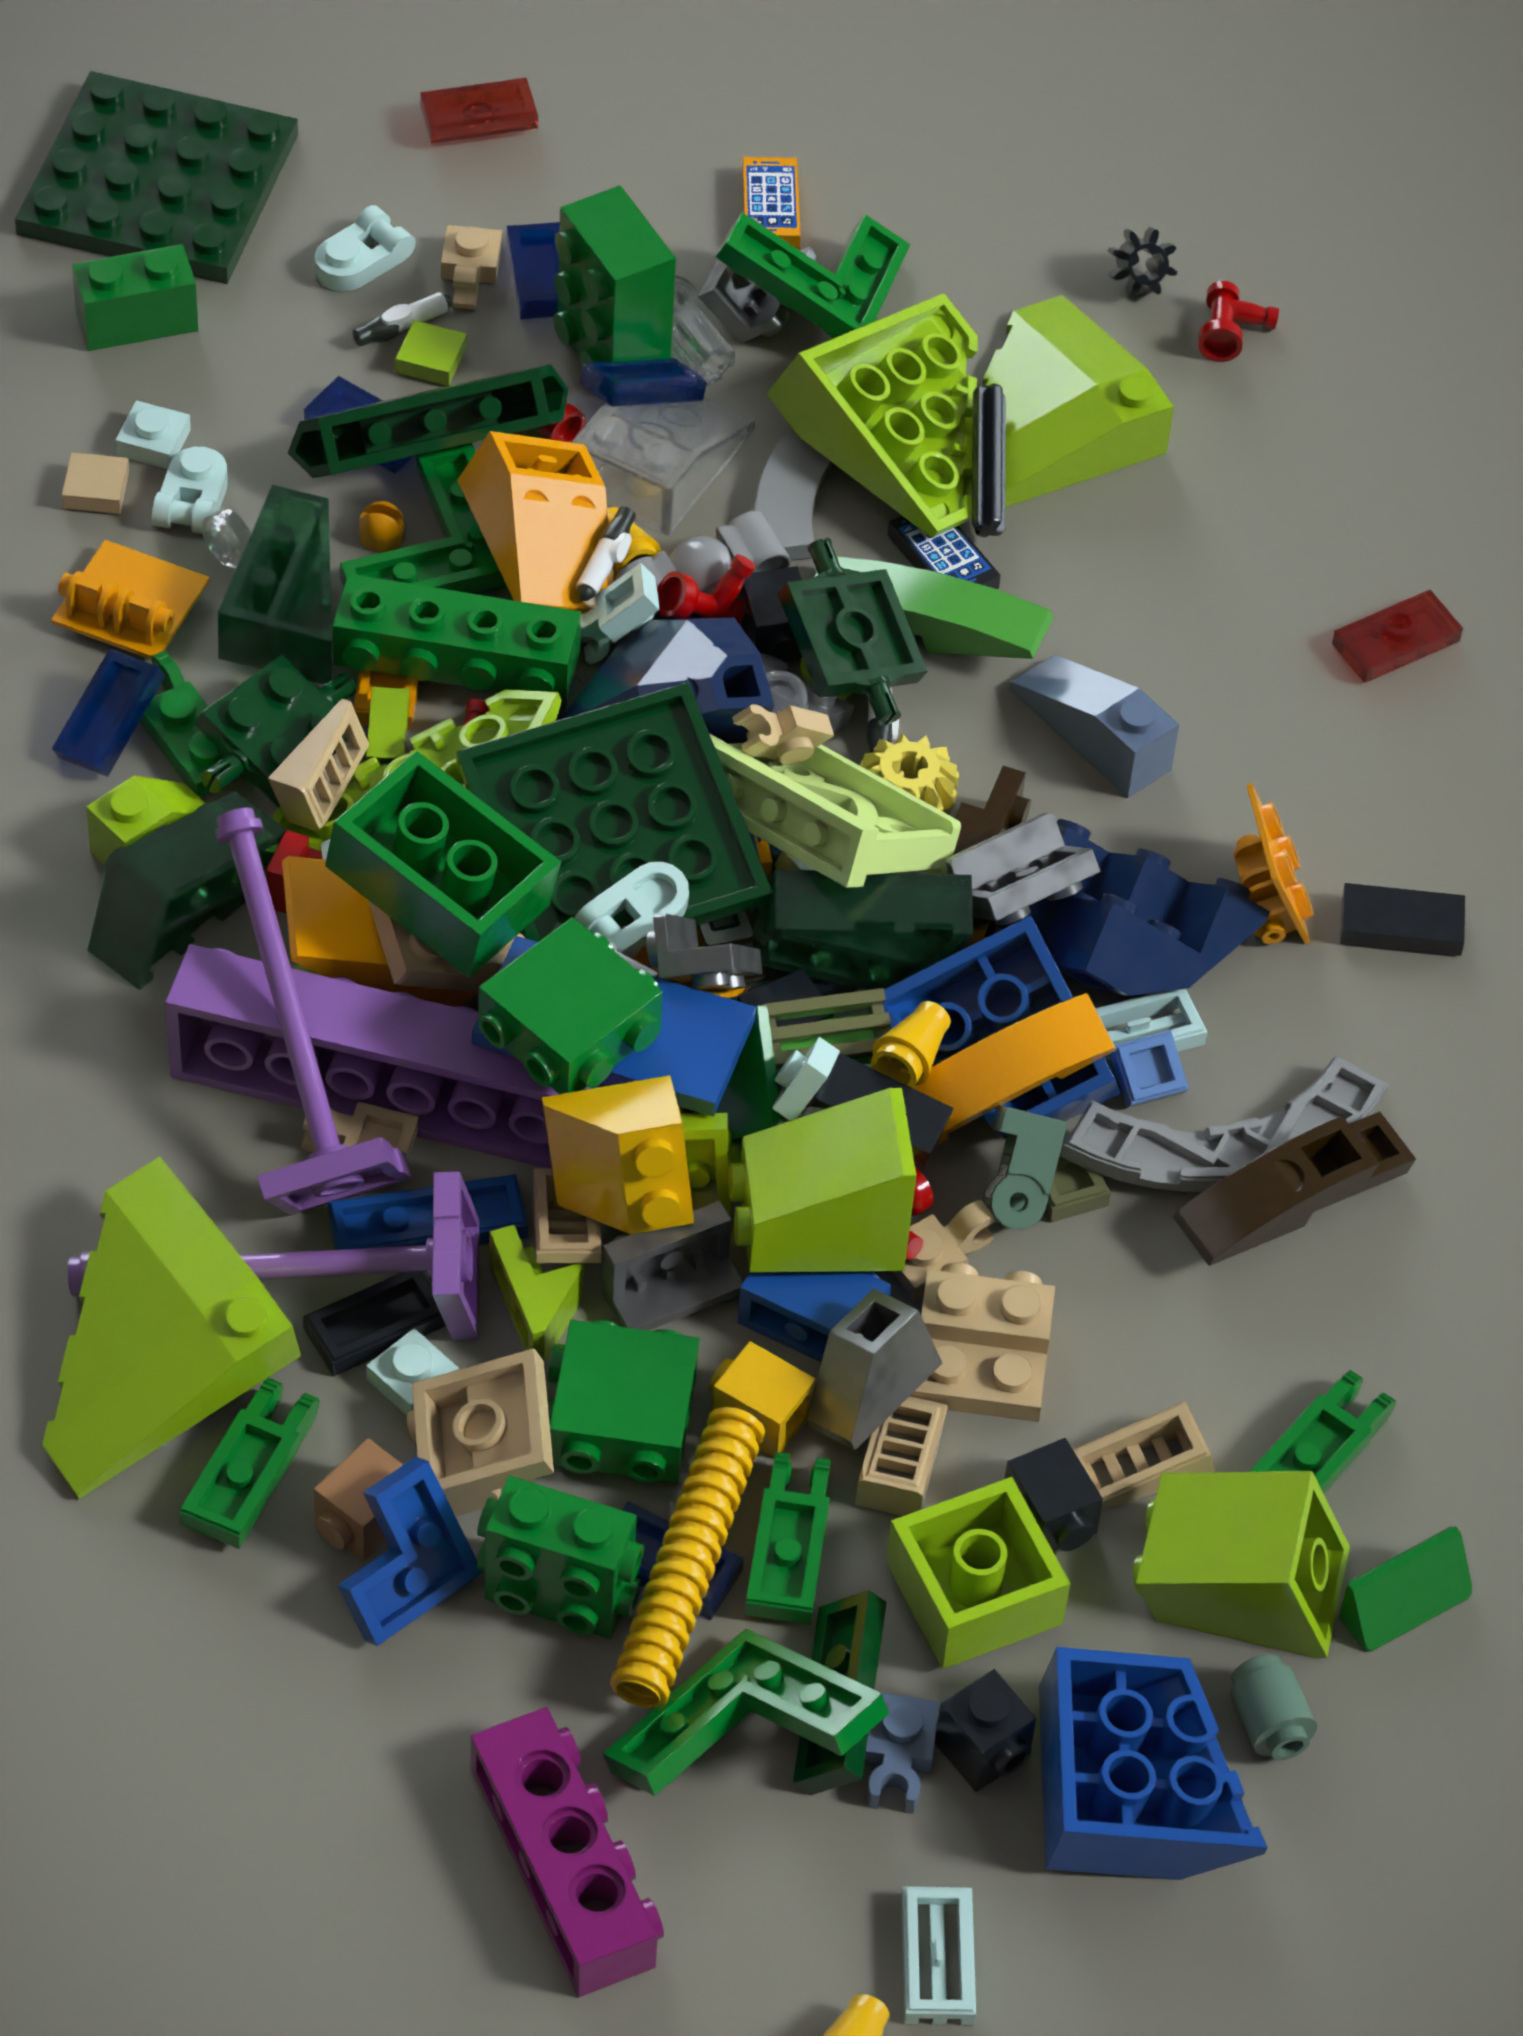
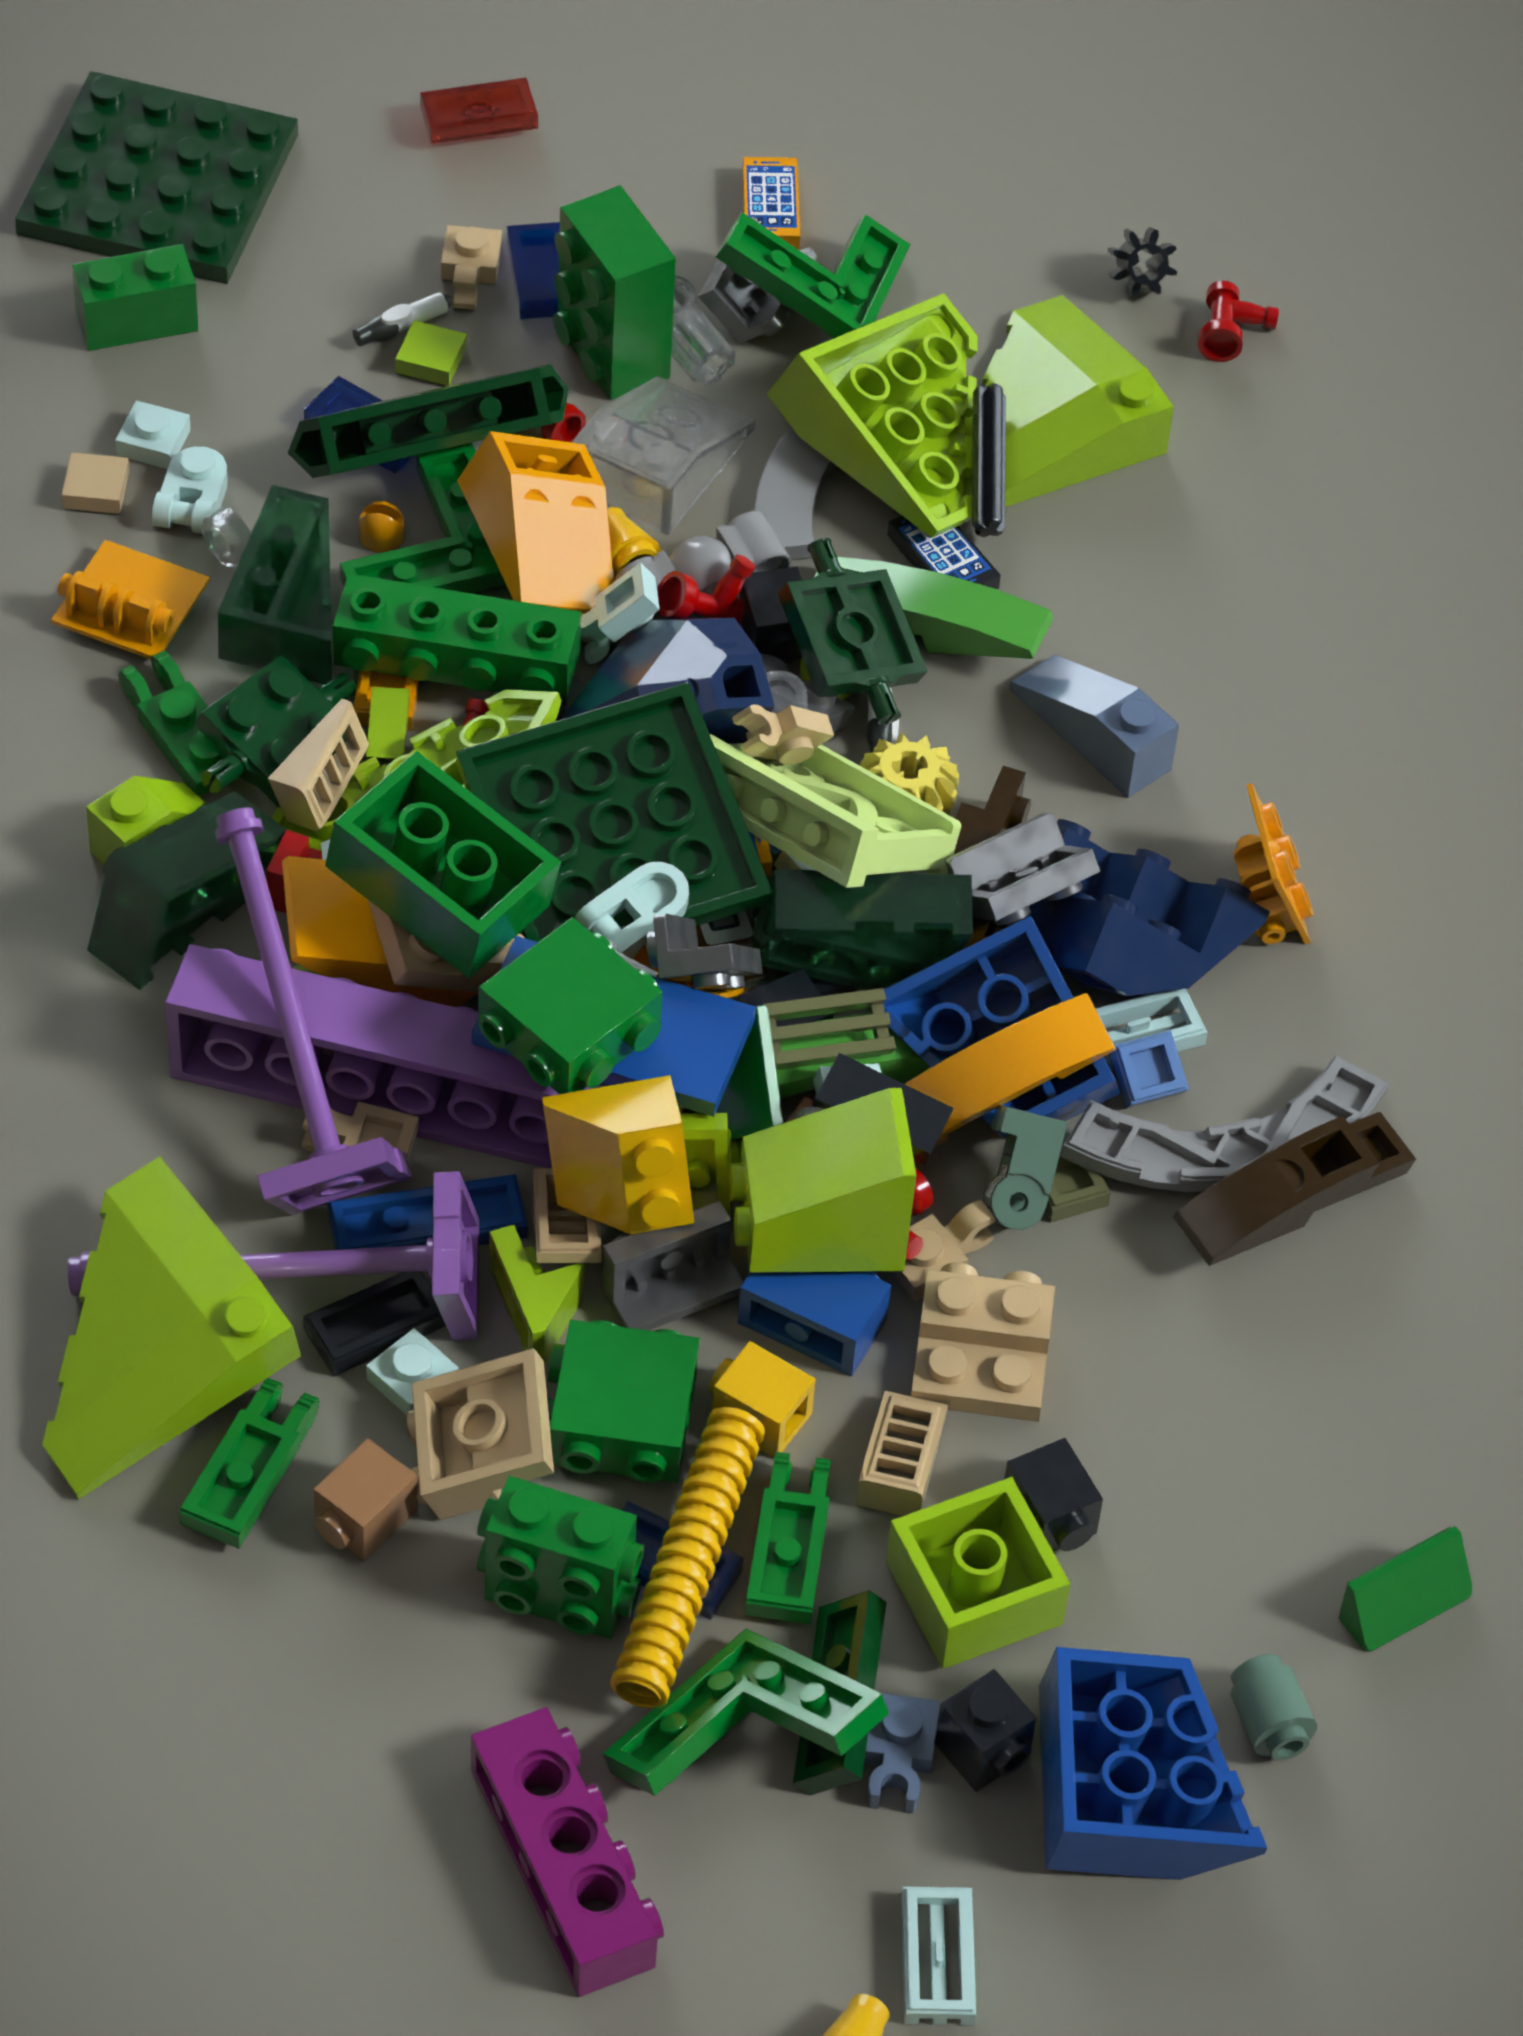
(108, 712): clear blue tile -> none
(347, 261): light aqua plate -> none
(425, 1556): blue plate -> none
(611, 549): white piece -> none
(643, 382): clear blue tile -> none
(803, 1077): light aqua plate -> none
(870, 1368): flat silver slope -> none
(912, 1045): yellow cone -> none
(1148, 1432): tan slope -> none
(1245, 1558): lime slope -> none
(1326, 1435): green hinge -> none
(1397, 636): clear red plate -> none
(1402, 919): black tile -> none

